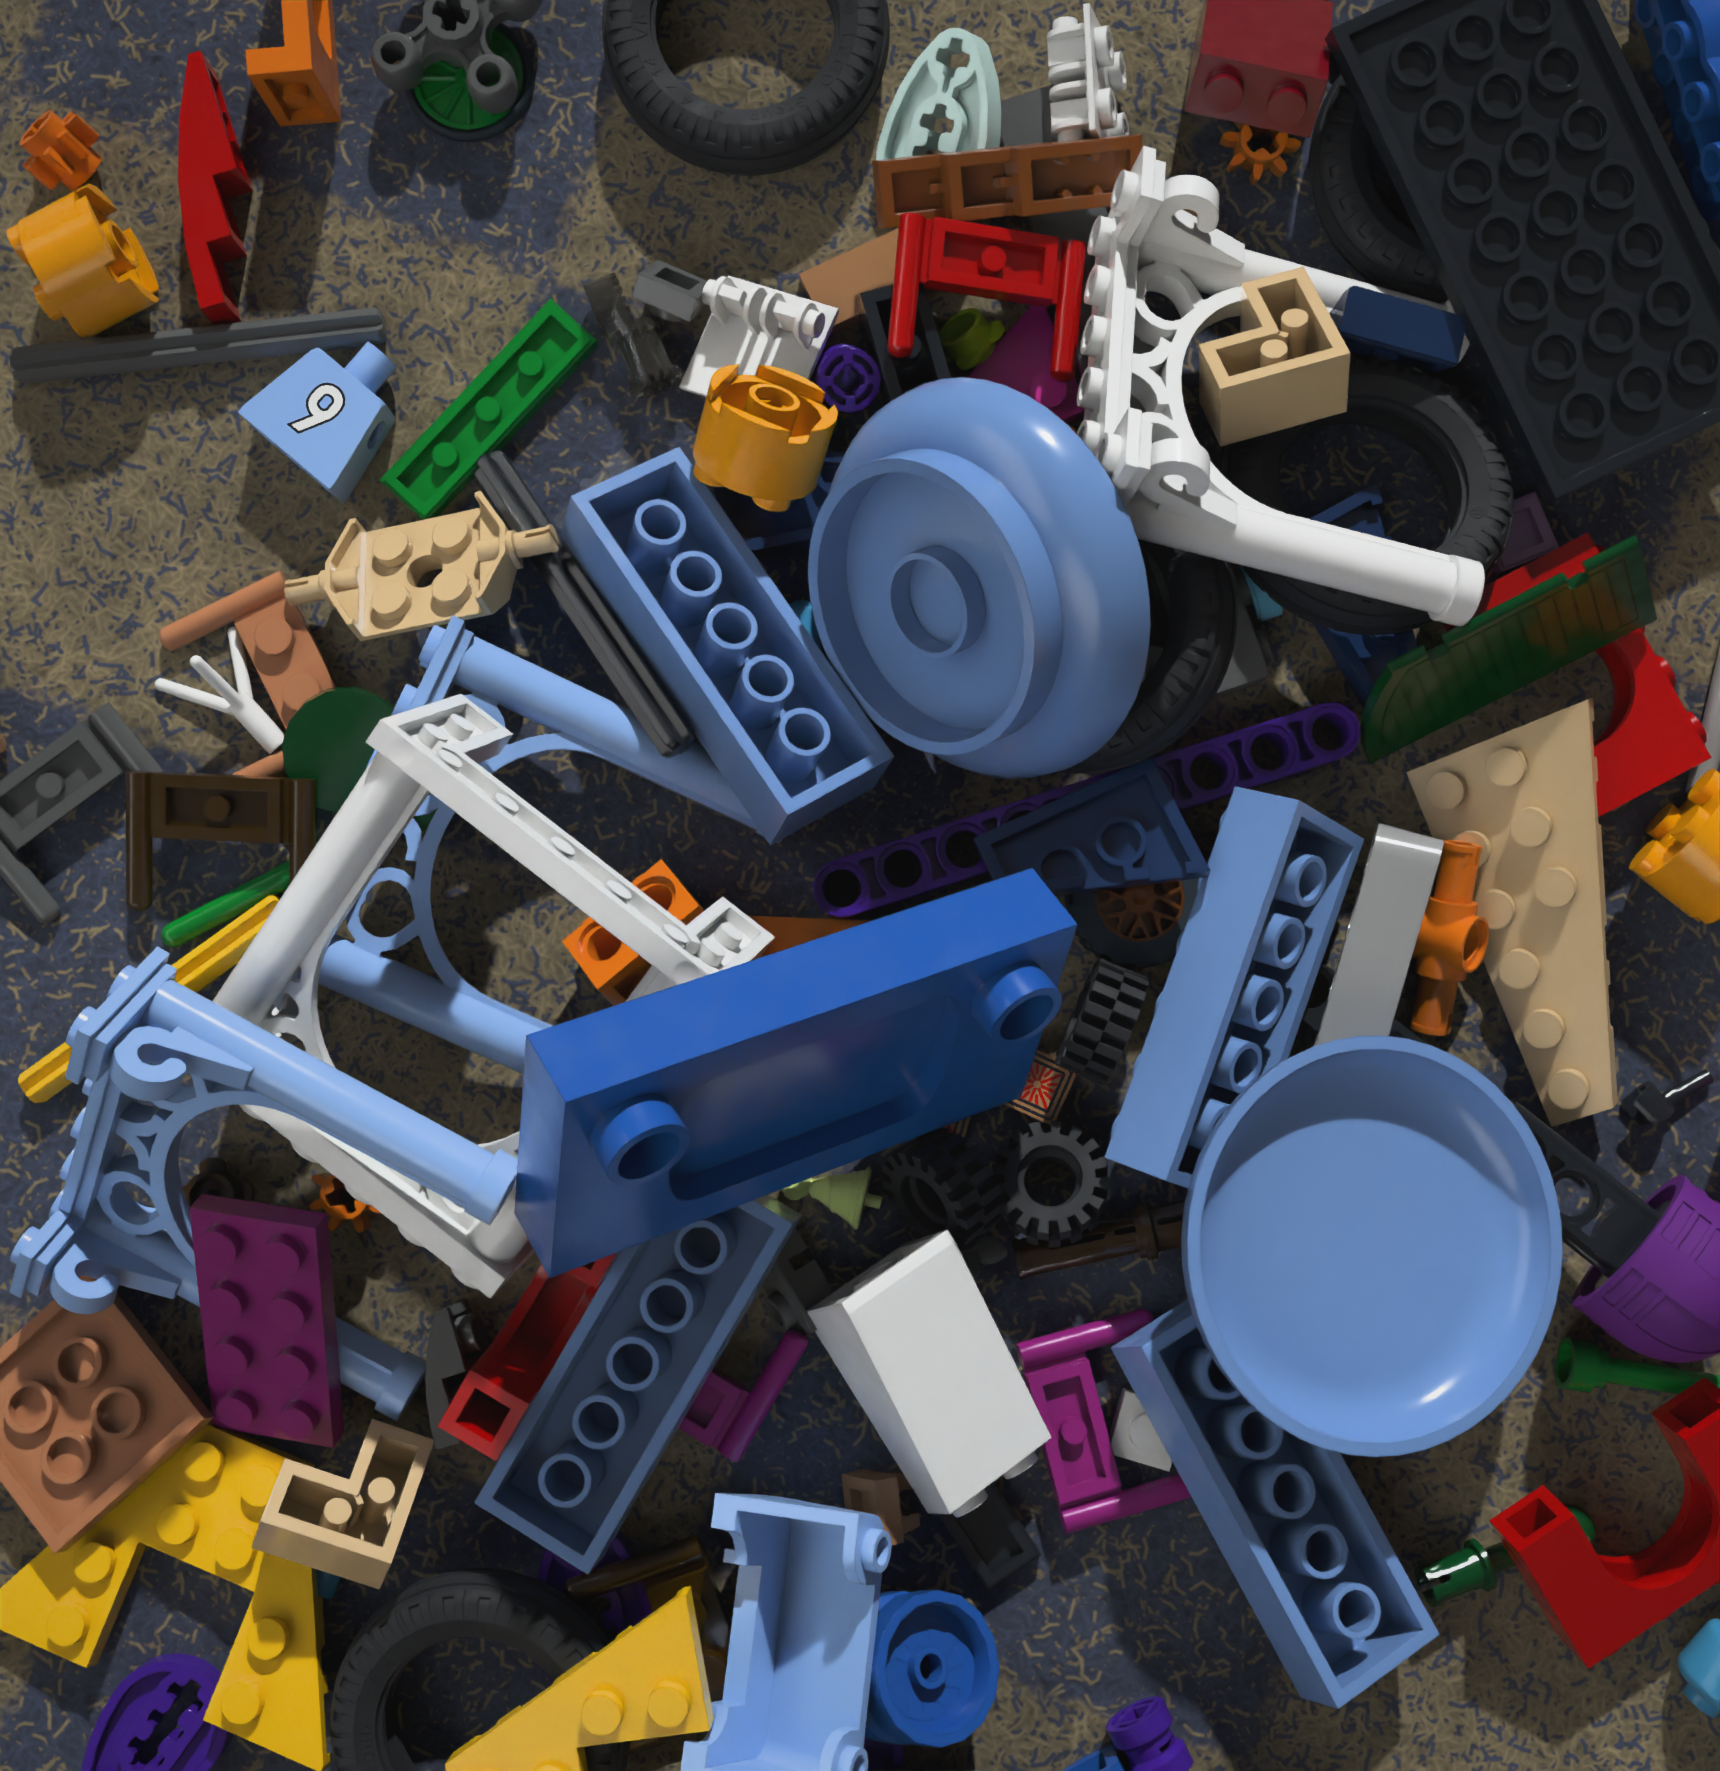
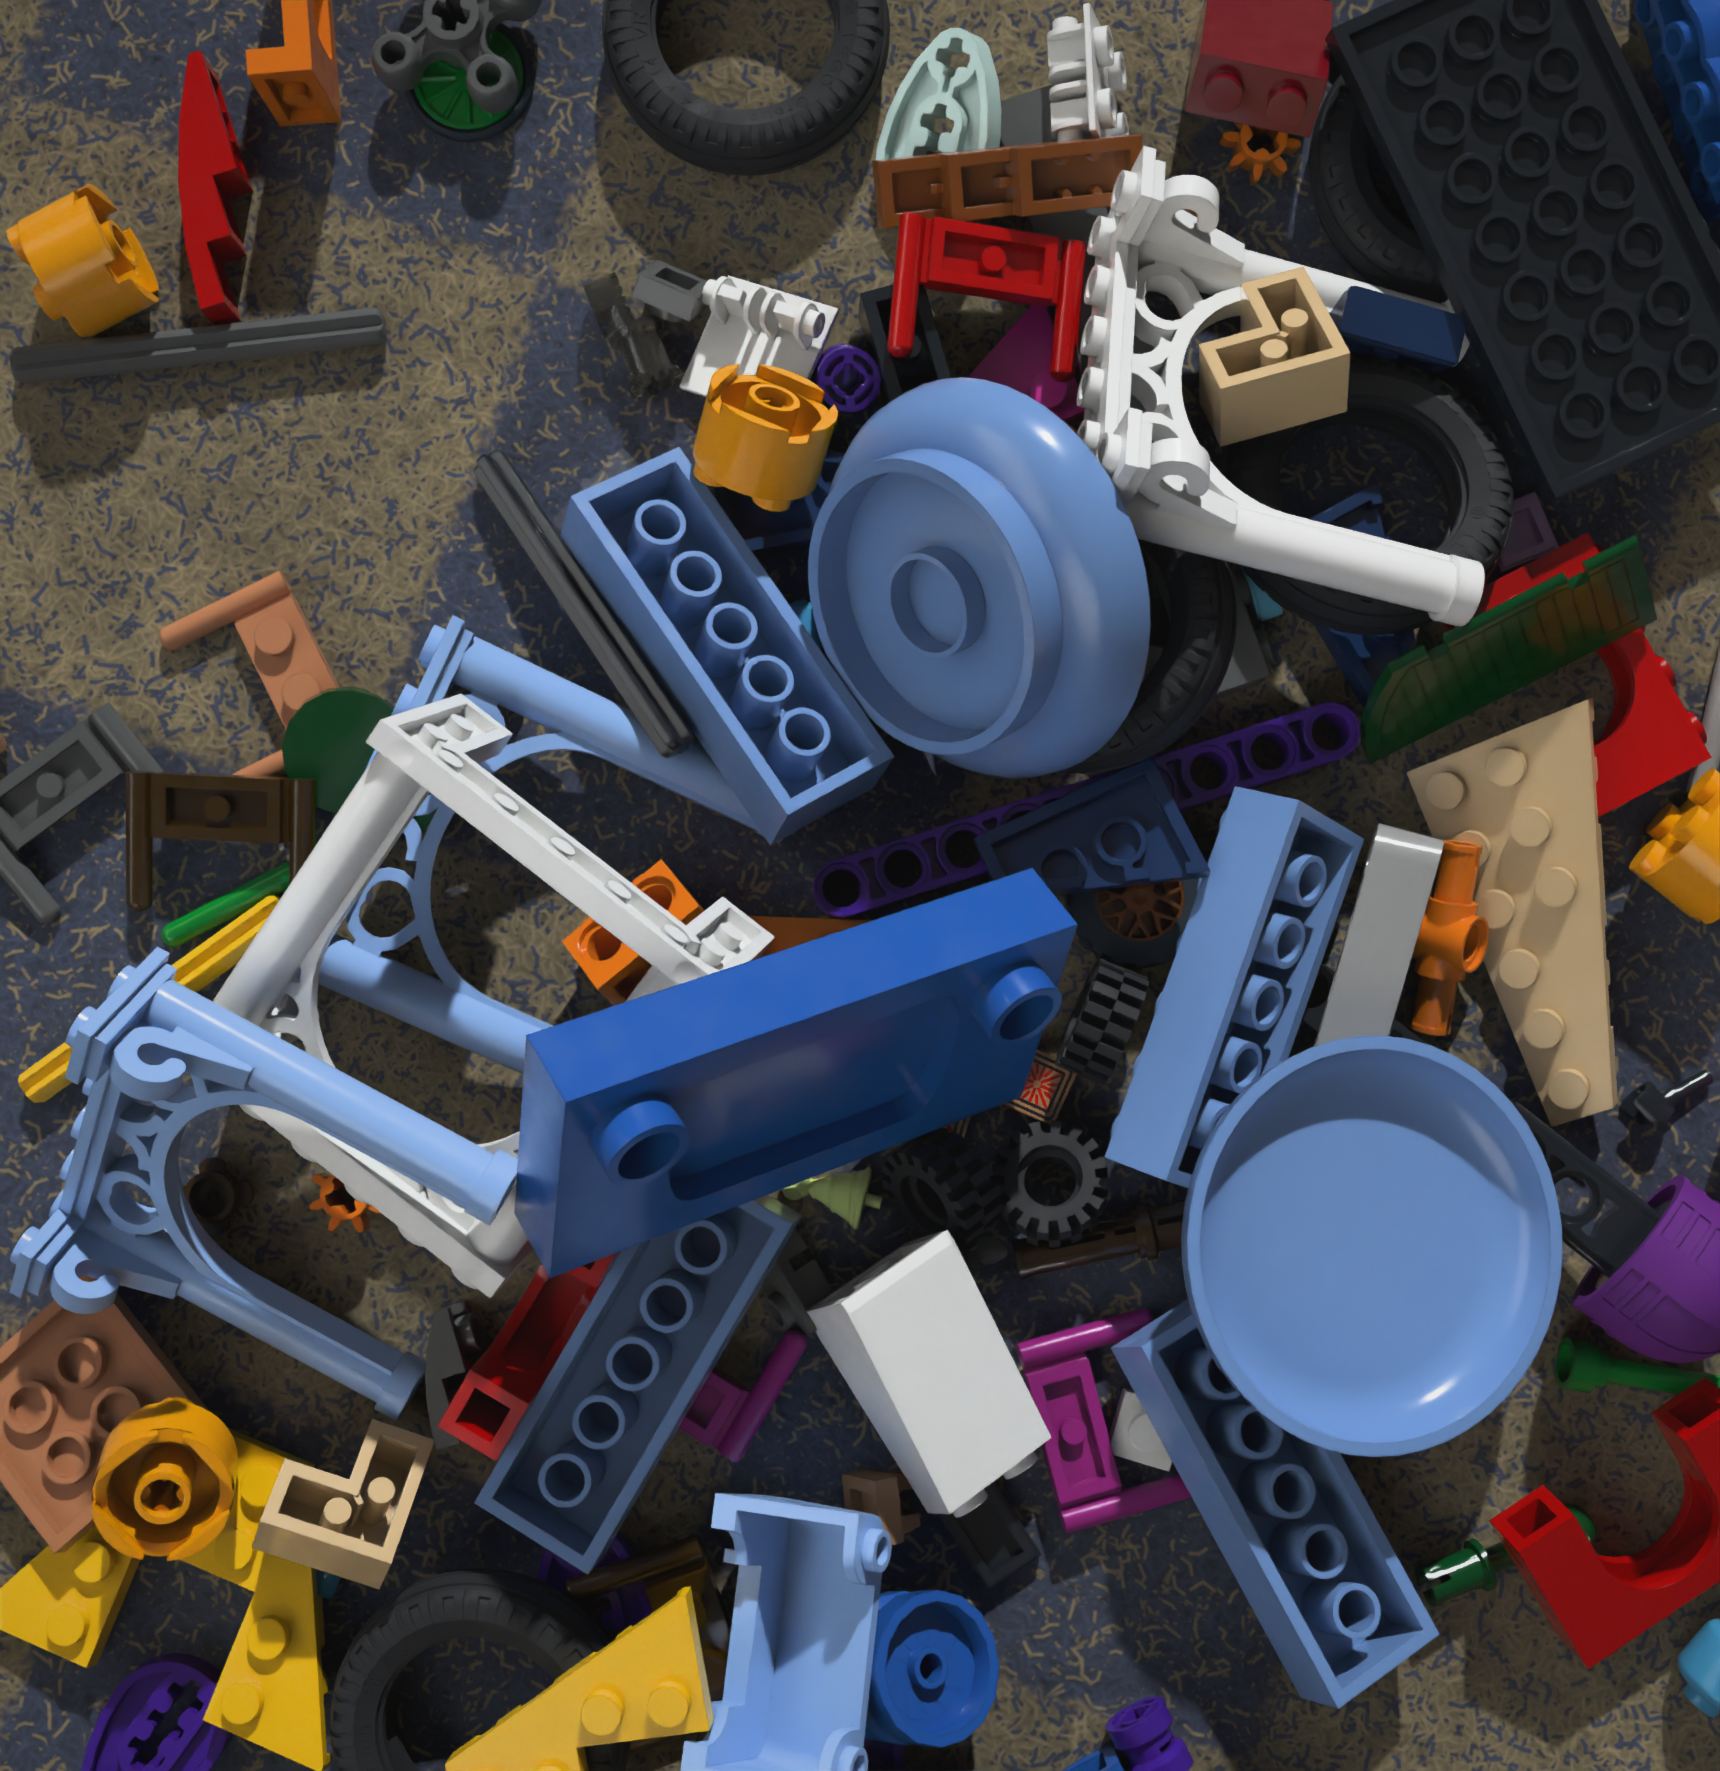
(60, 150): orange gear -> none
(165, 1481): none -> light orange brick
(238, 704): white plant -> none
(268, 1319): magenta plate -> none
(327, 415): light blue torso -> none
(377, 572): tan plate -> none
(489, 411): green tile -> none
(851, 273): medium nougat tile -> none
(969, 338): lime plate -> none

